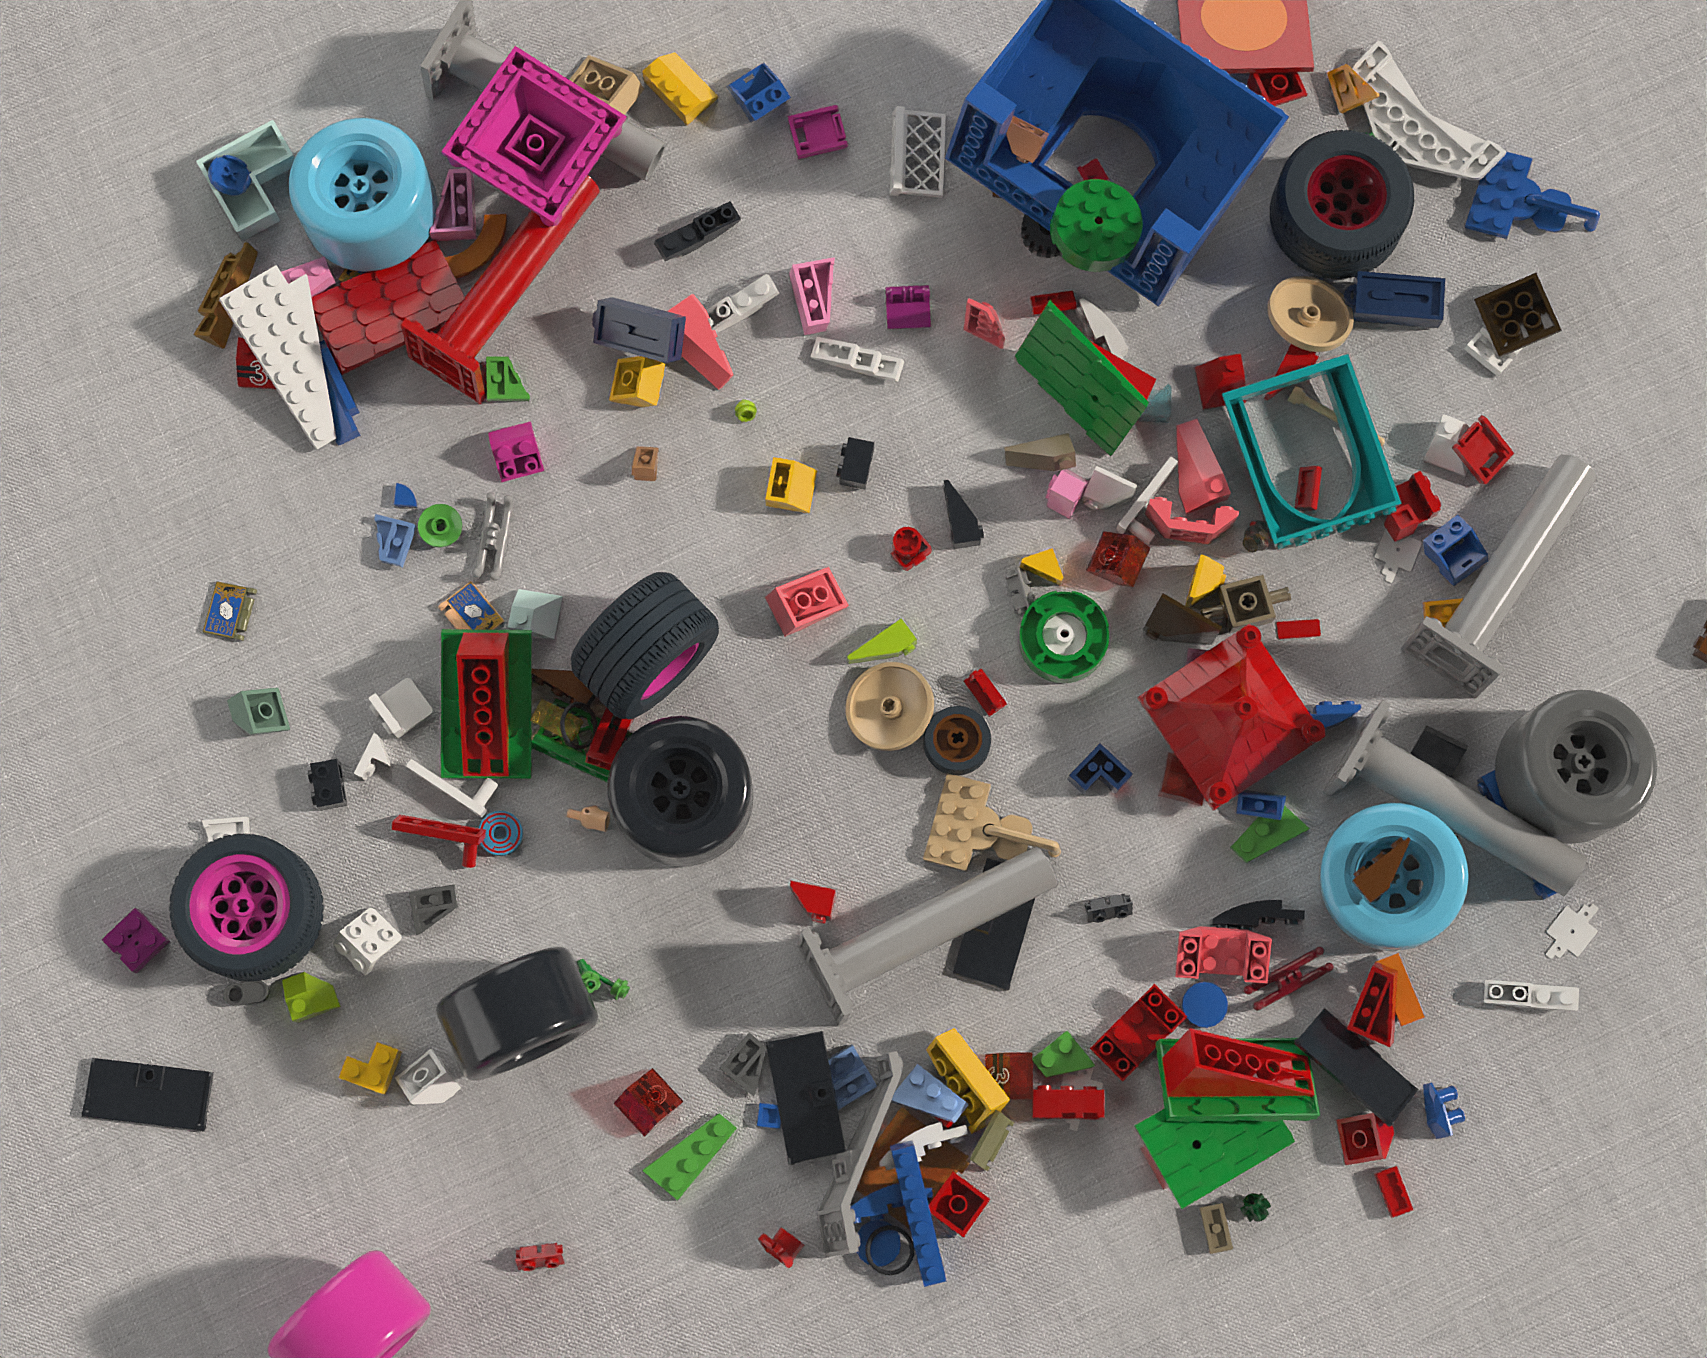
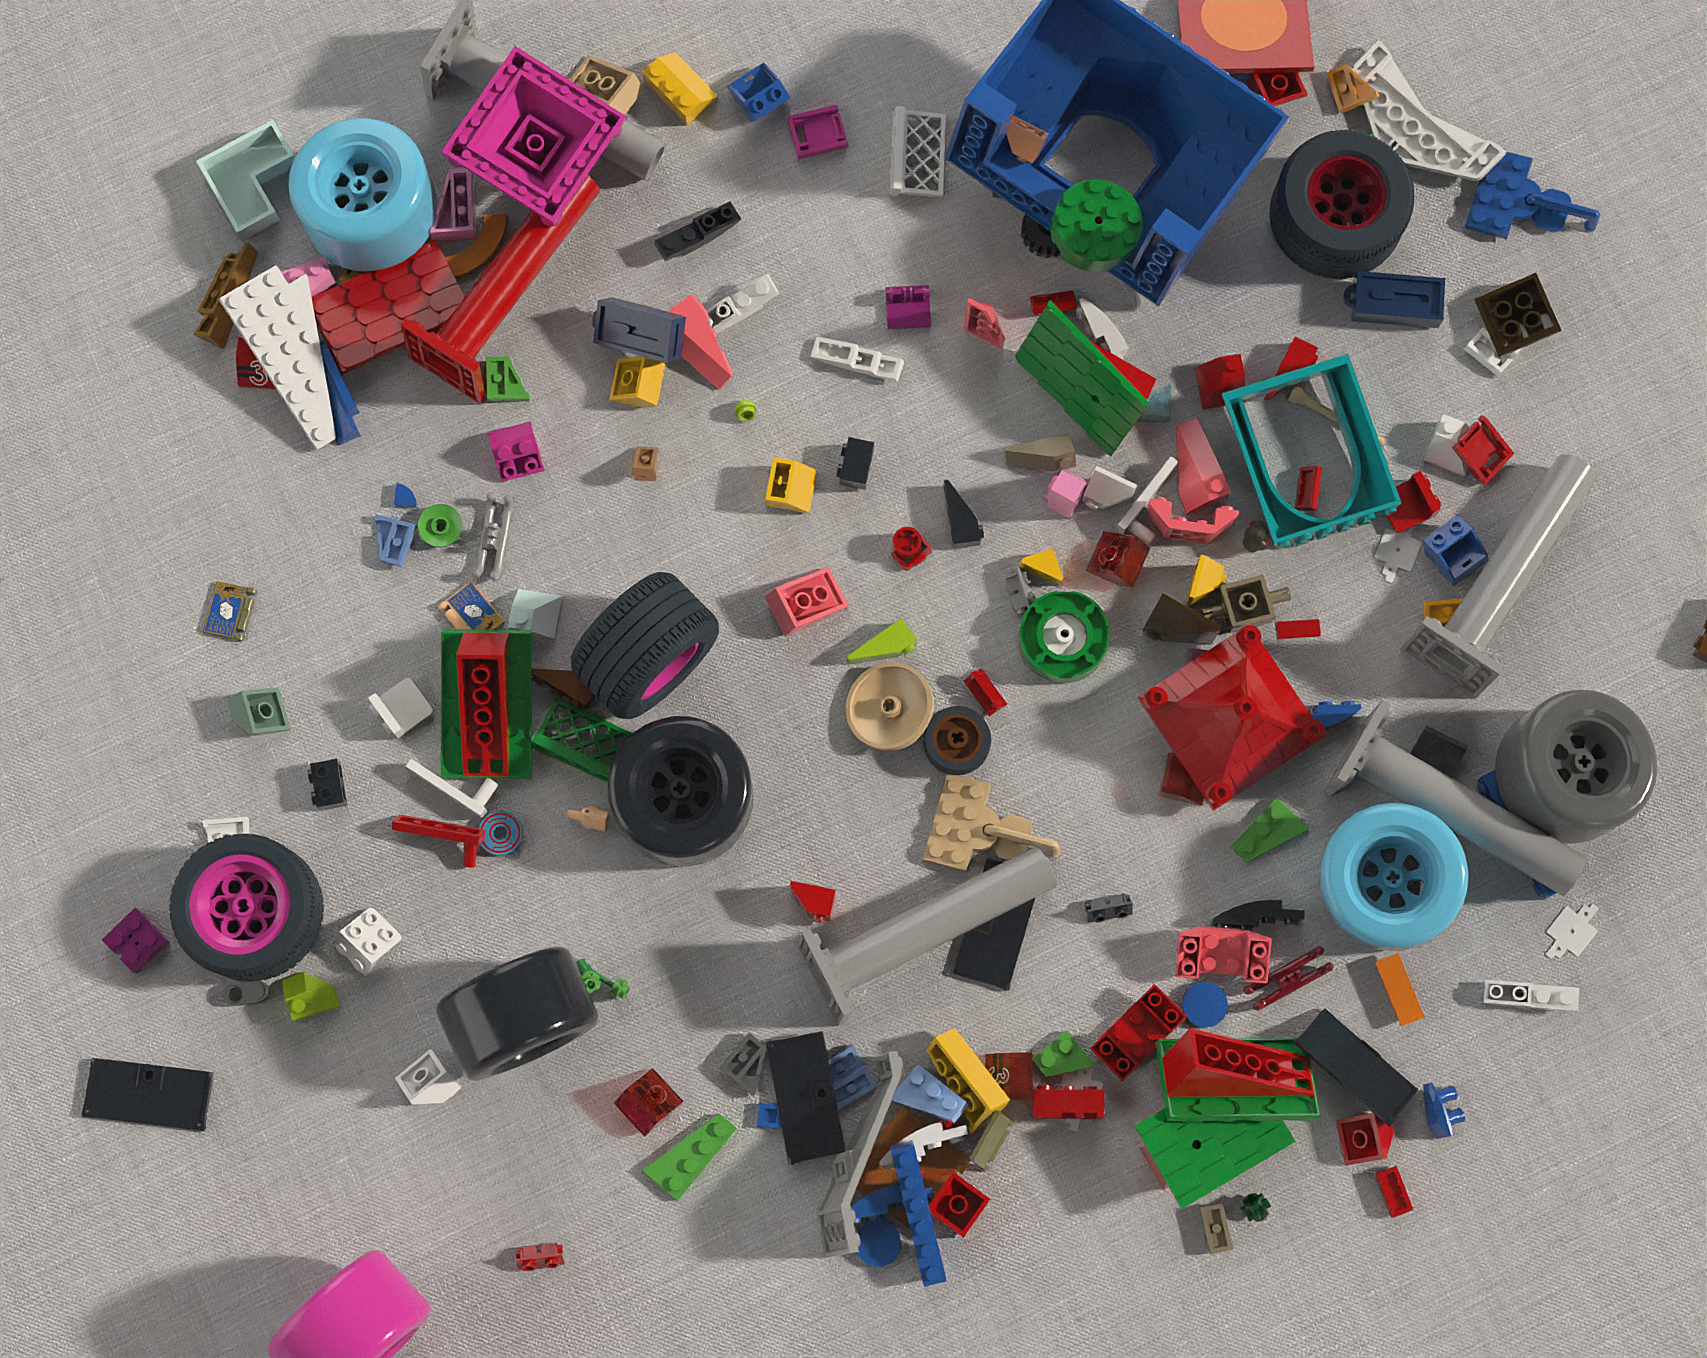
(229, 175): blue tile -> none
(374, 752): white slope -> none
(375, 1074): yellow brick -> none
(432, 905): dark grey wing -> none
(549, 717): clear yellow hinge -> none
(562, 725): black tyre -> none
(607, 741): red hinge -> none
(782, 1246): red piece -> none
(812, 293): bright pink wedge -> none
(868, 1255): black tyre -> none
(1092, 170): dark red panel -> none
(1103, 766): dark blue brick -> none
(1260, 804): blue slope -> none
(1310, 313): tan dish -> none
(1377, 1006): red wedge -> none
(1378, 877): reddish brown slope -> none
(1401, 523): red panel -> none

